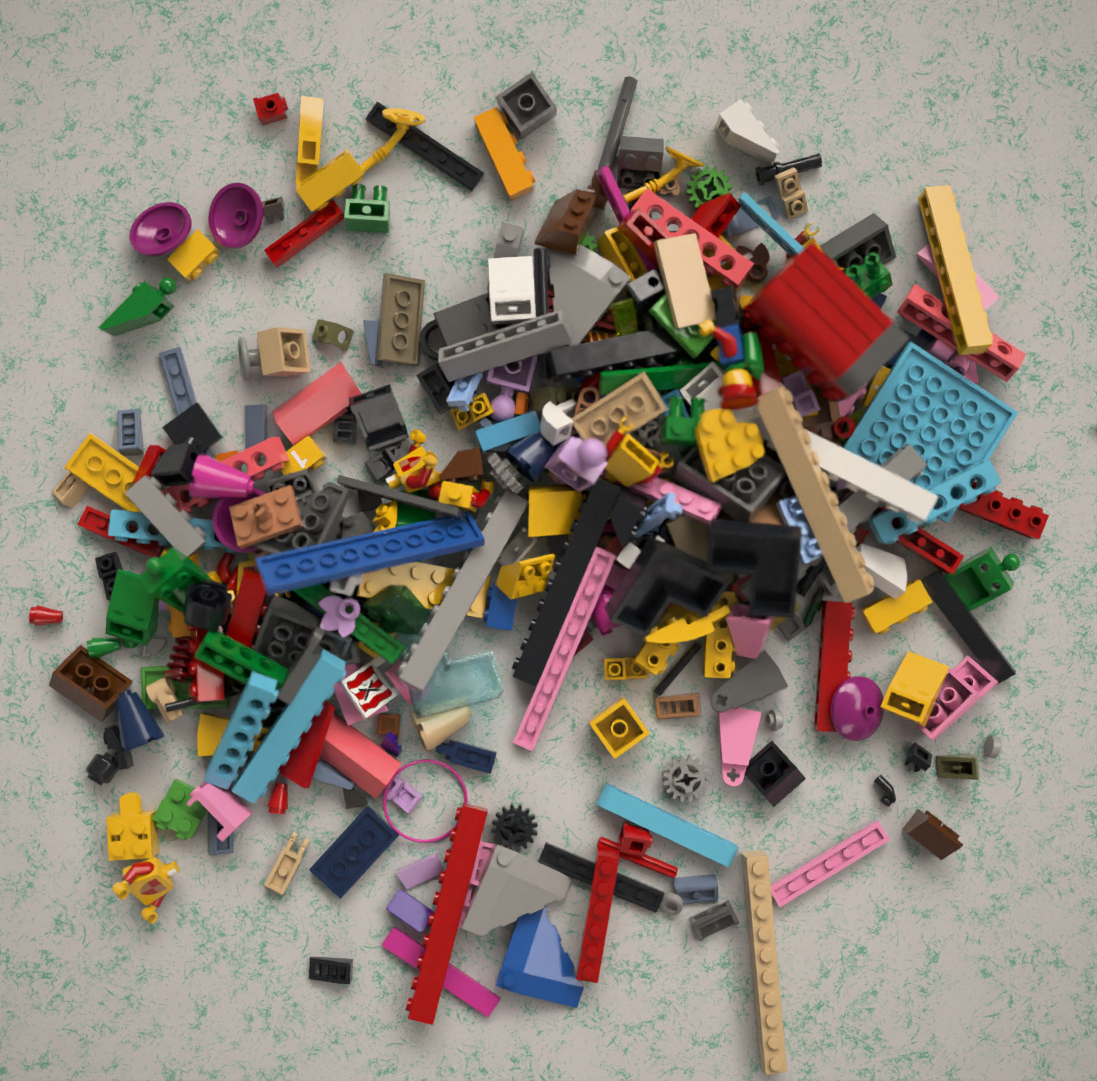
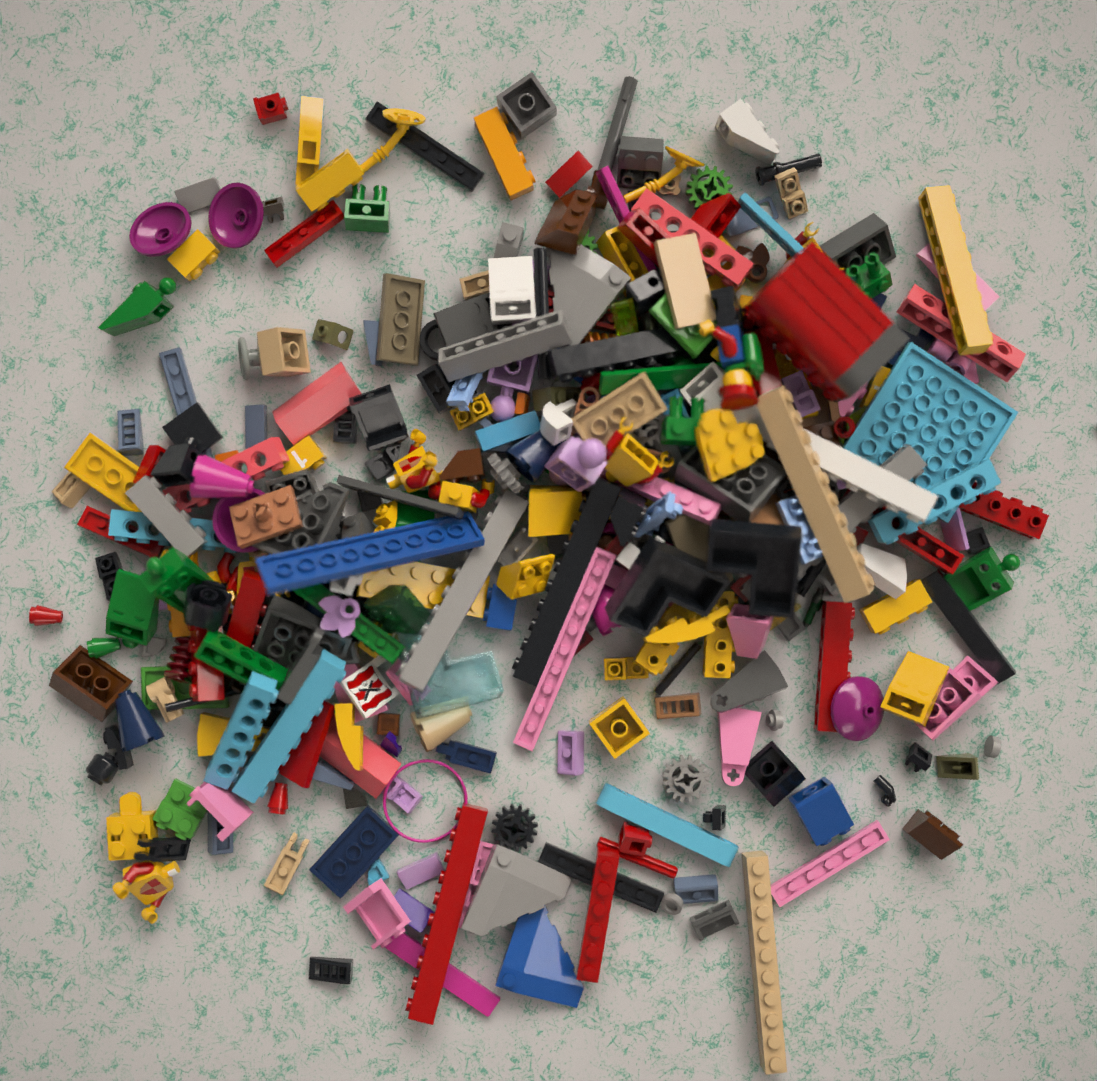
(163, 849): none -> black hinge
(198, 195): none -> light grey slope
(350, 735): none -> yellow slope
(377, 872): none -> medium azure tile
(379, 912): none -> bright pink panel
(475, 285): none -> tan slope
(569, 174): none -> red slope
(570, 752): none -> lavender slope
(716, 817): none -> black tile
(821, 811): none -> blue slope
(955, 532): none -> lavender slope
(977, 540): none -> black tile

